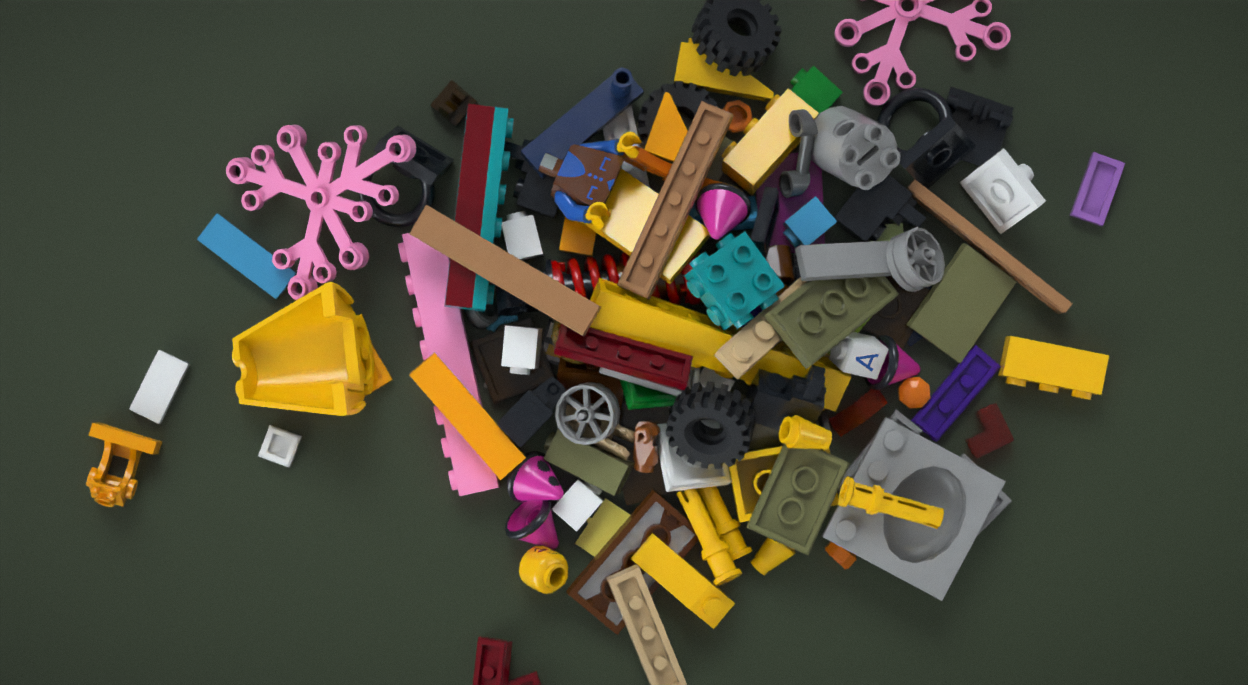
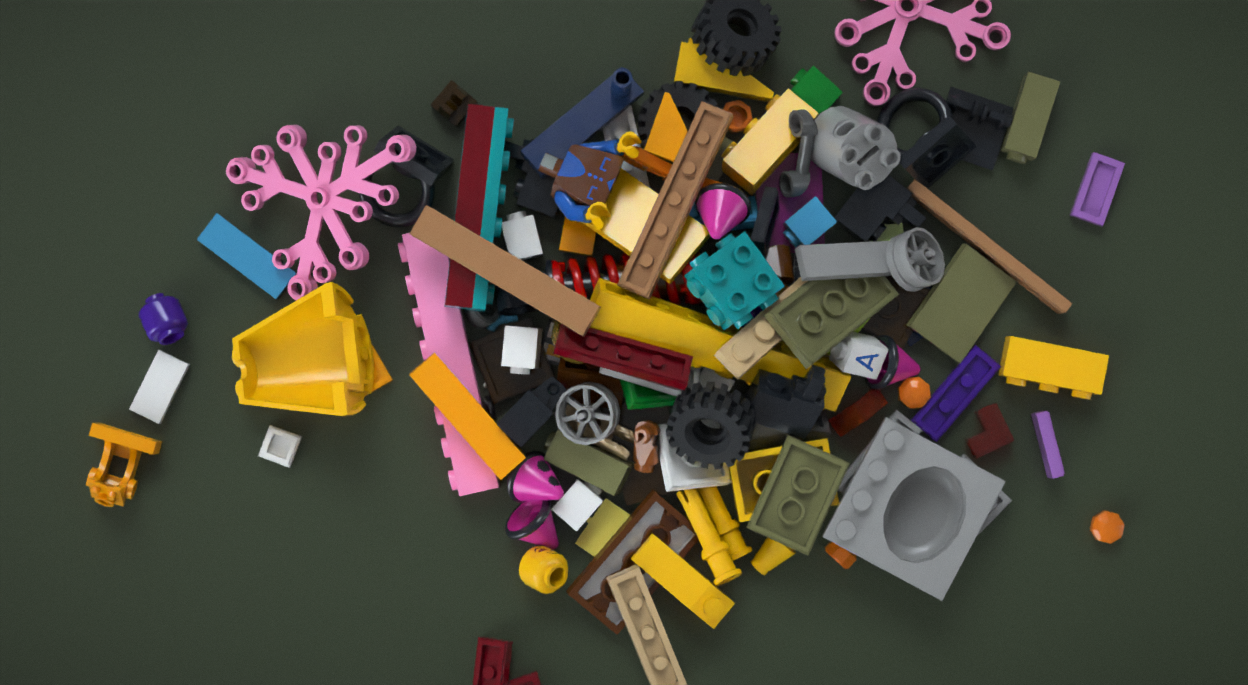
(163, 319): none -> dark purple head
(489, 406): none -> black leg
(803, 434): yellow cone -> none
(875, 500): yellow pin -> none
(1003, 190): white tile -> none
(1029, 117): none -> olive brick
(1048, 444): none -> medium lavender tile
(1107, 526): none -> orange tile

